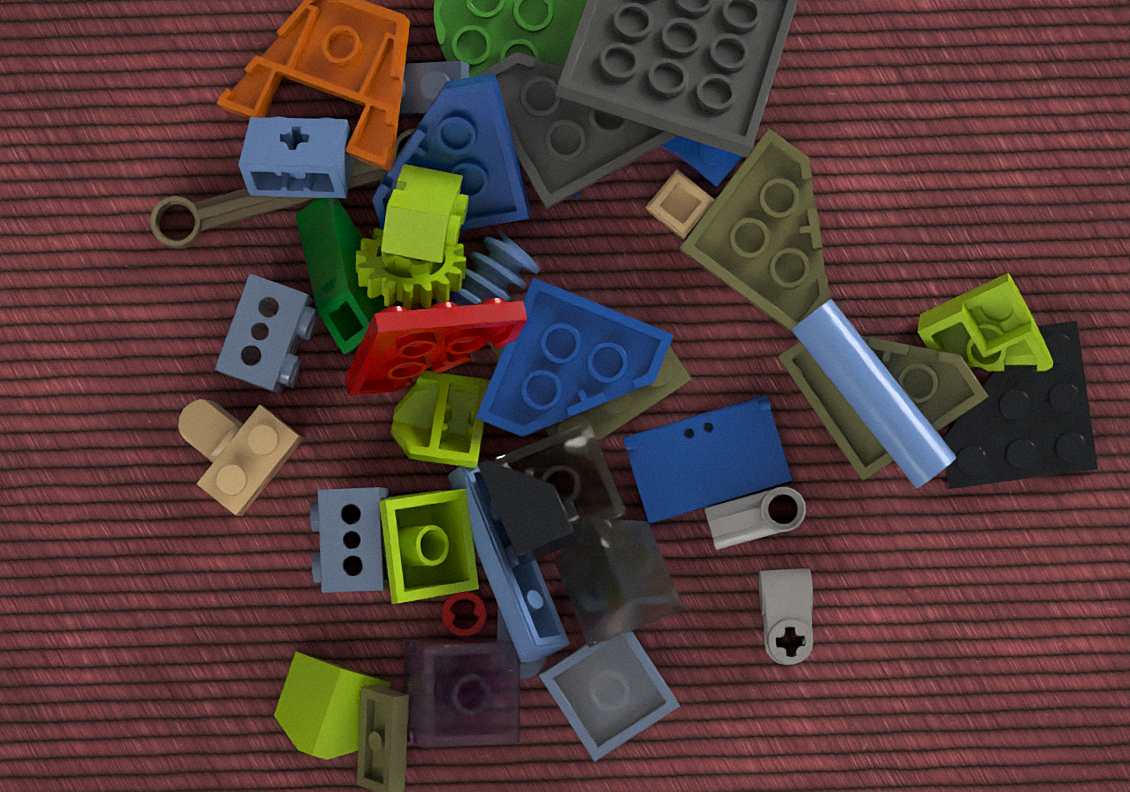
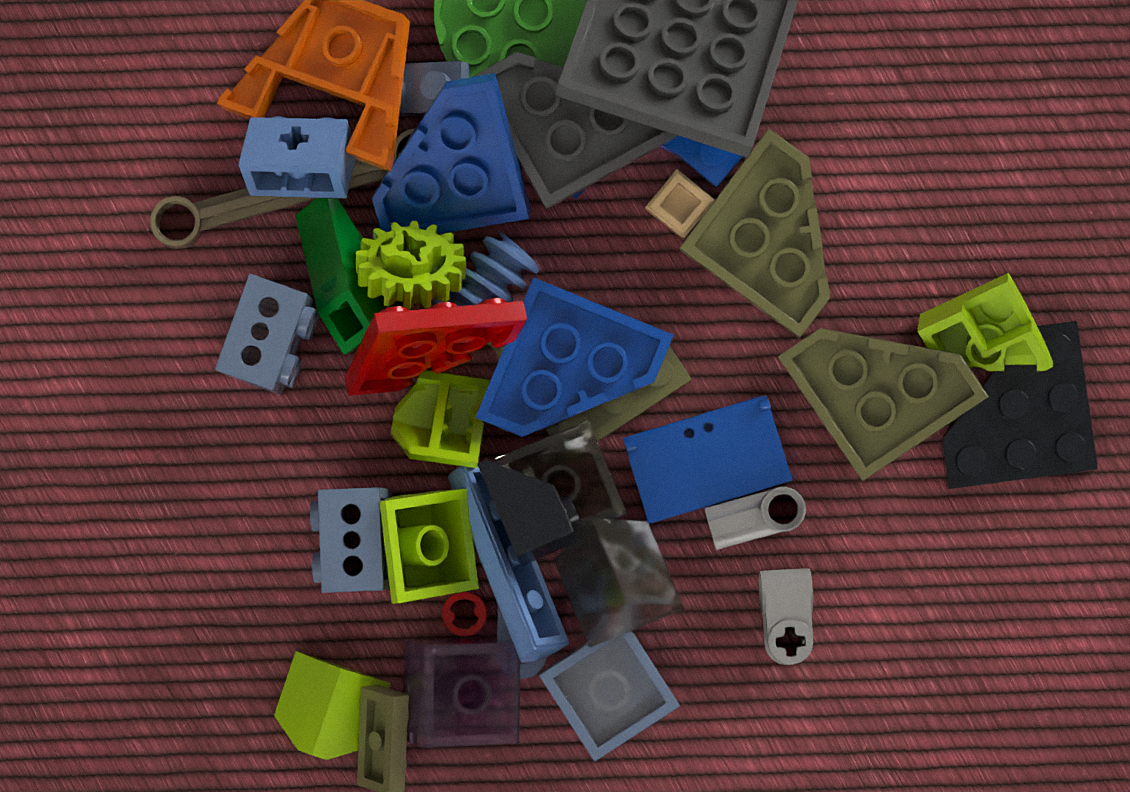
(241, 453): tan brick -> none
(424, 214): lime brick -> none
(874, 394): medium blue brick -> none

